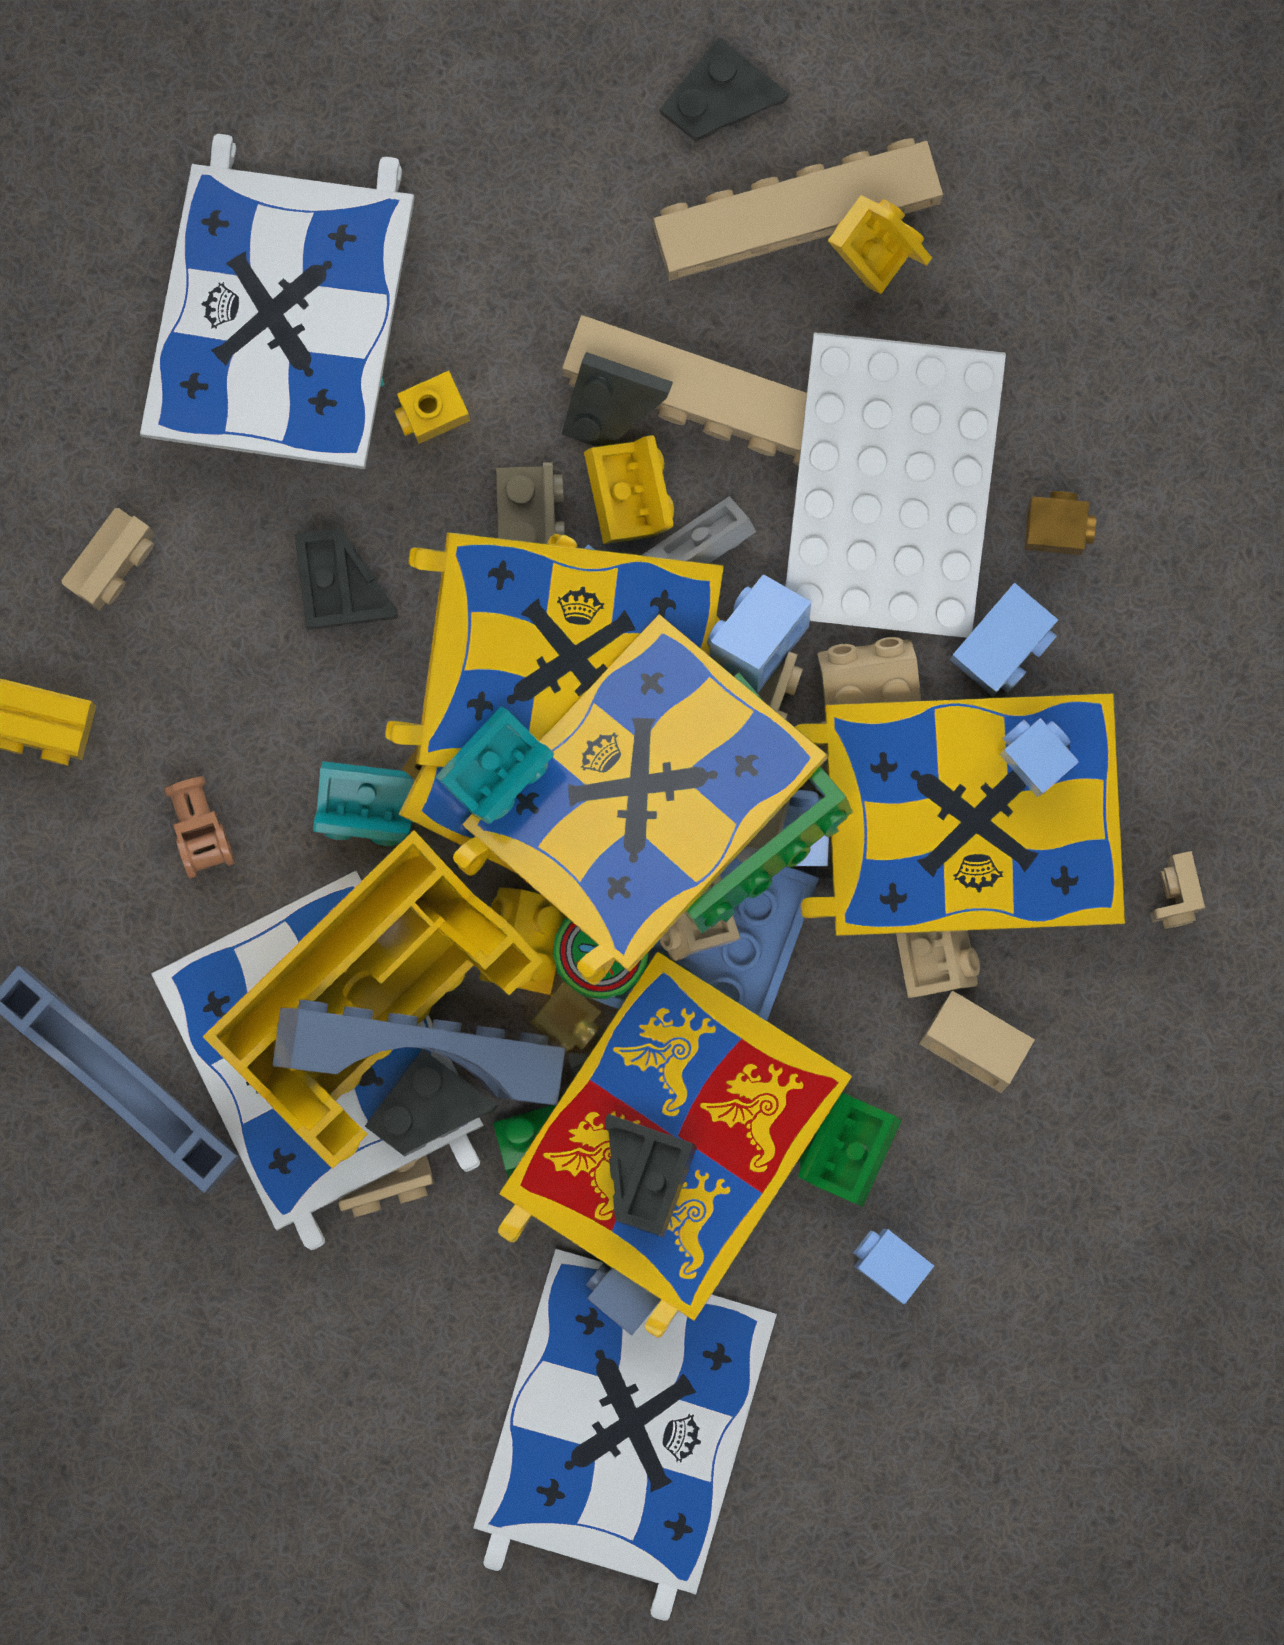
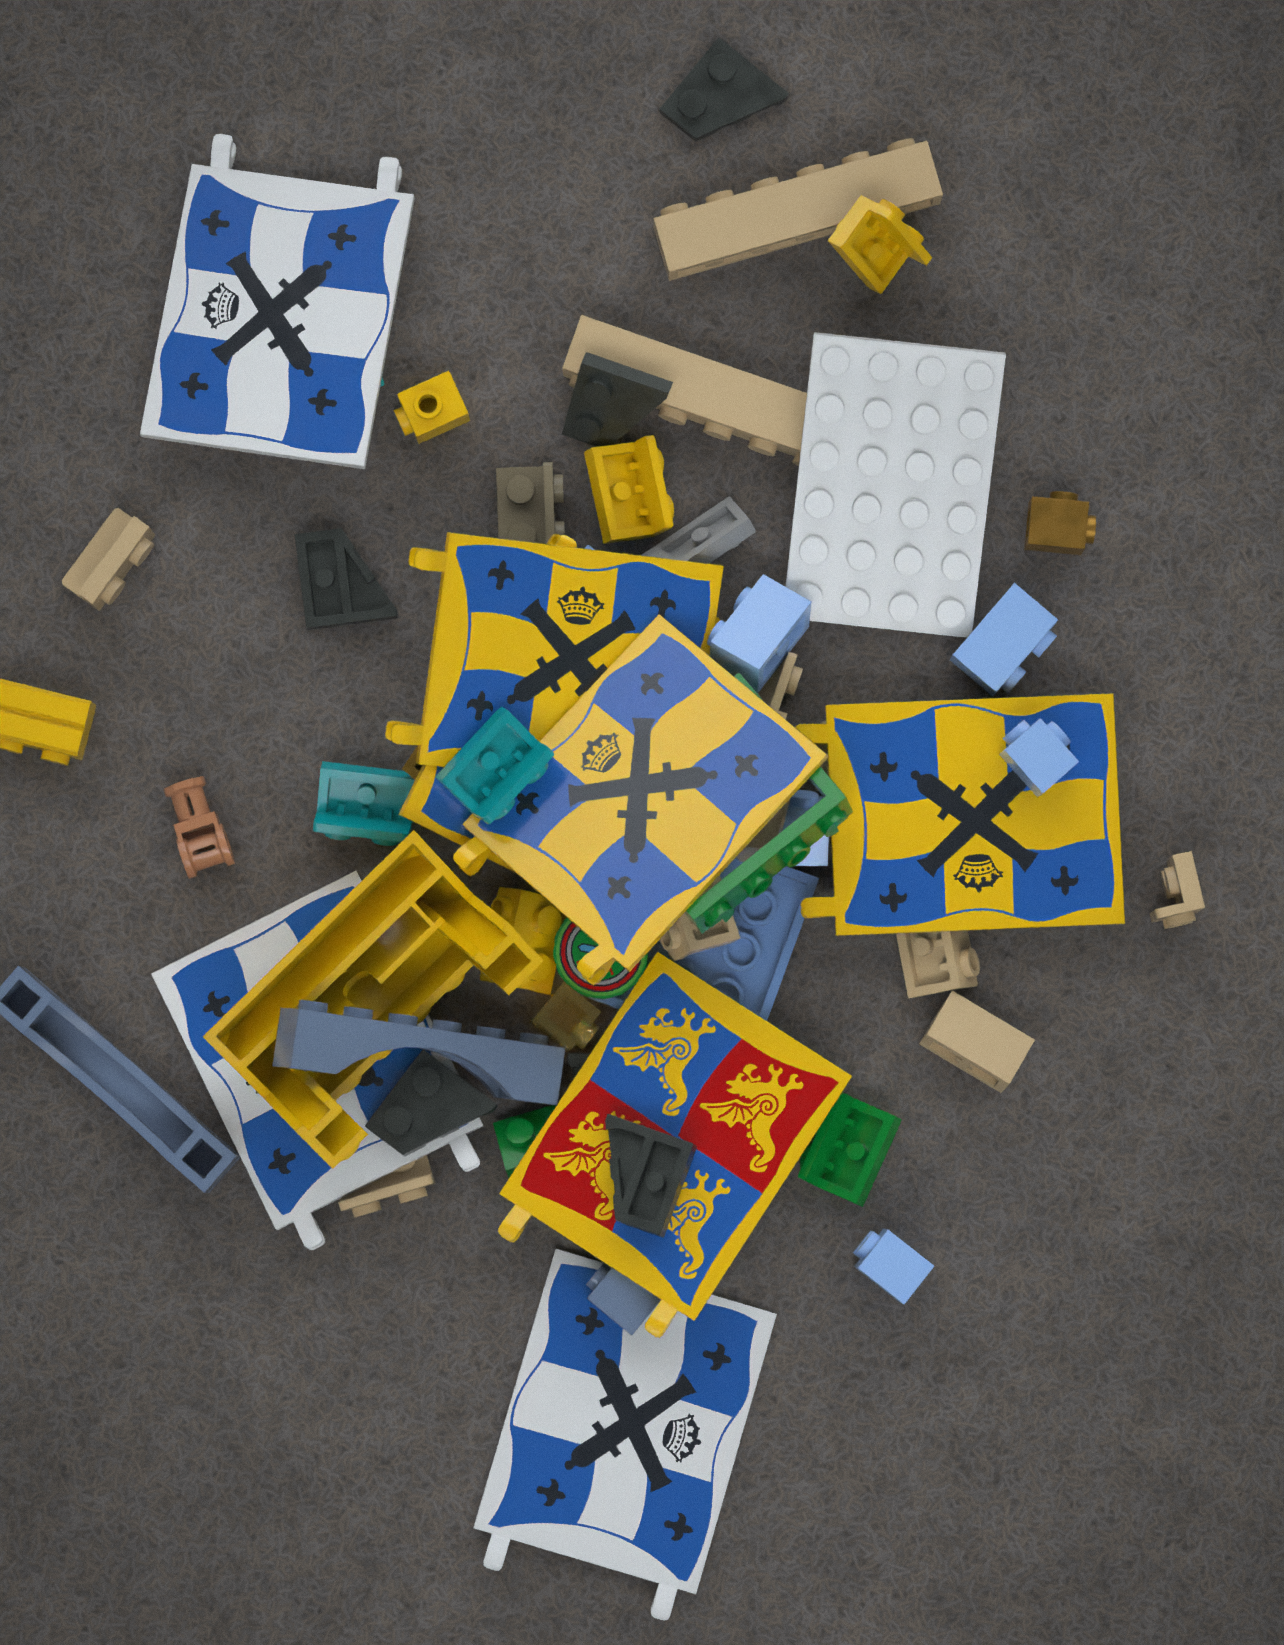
(870, 673): tan bracket -> none

